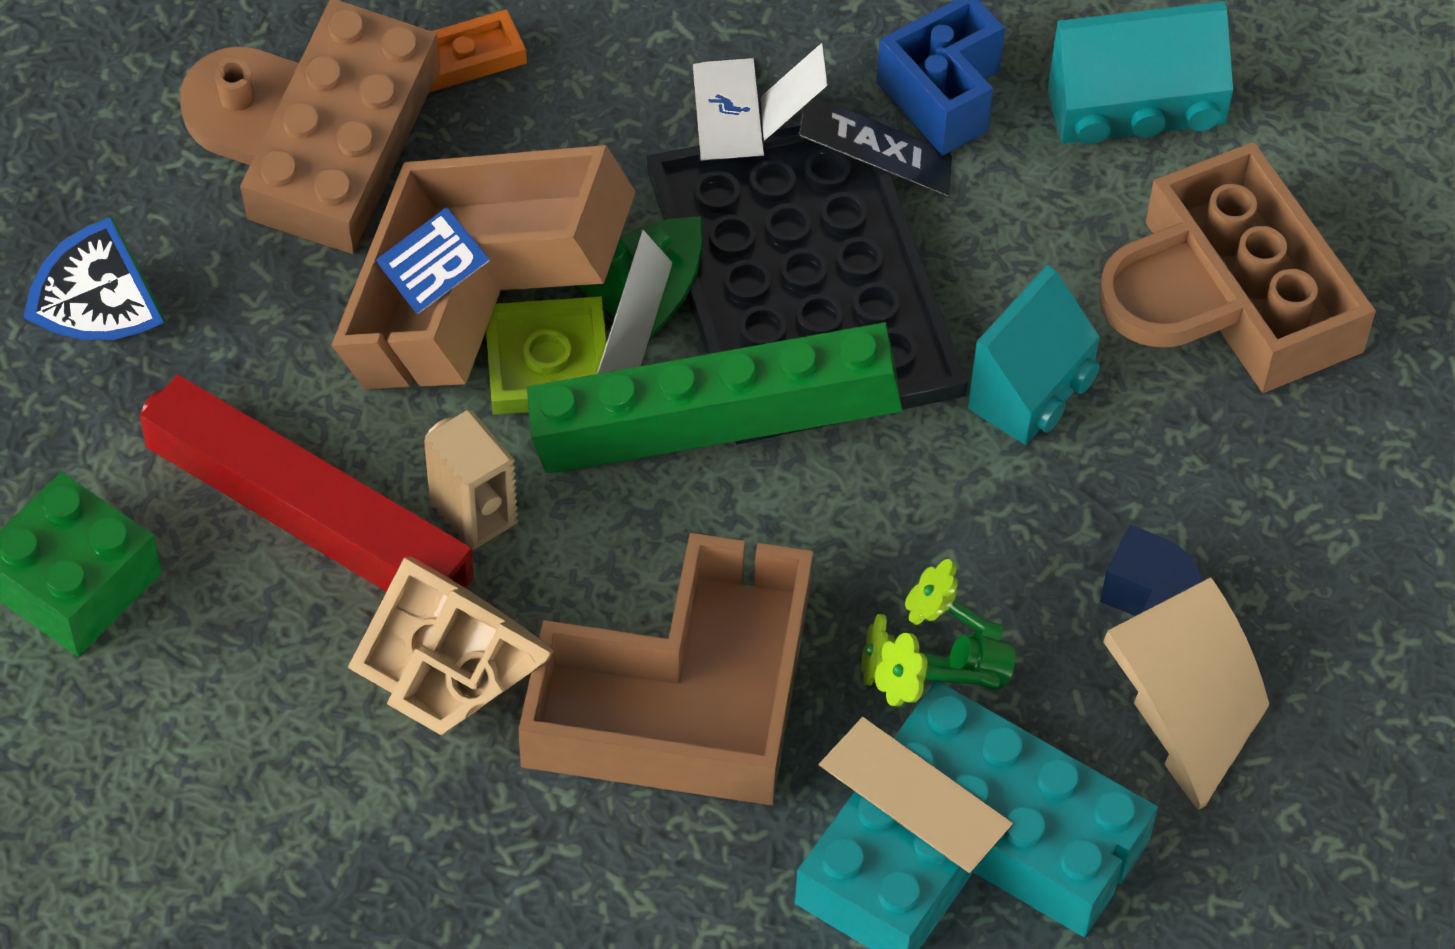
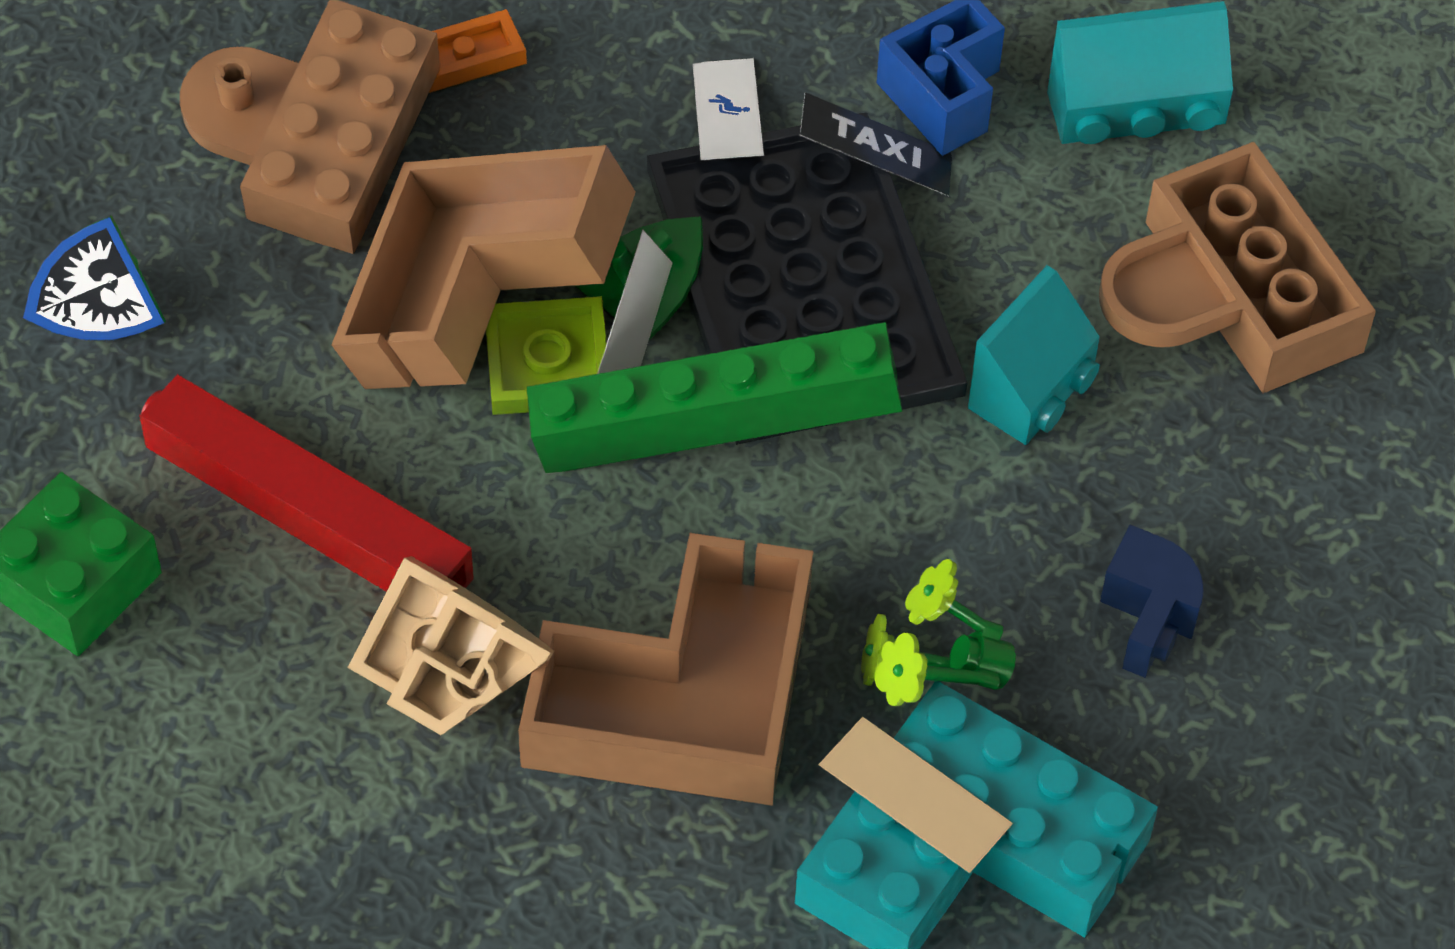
(432, 260): blue sticker -> none
(470, 479): tan brick -> none
(793, 91): white sticker -> none
(1193, 683): tan slope -> none

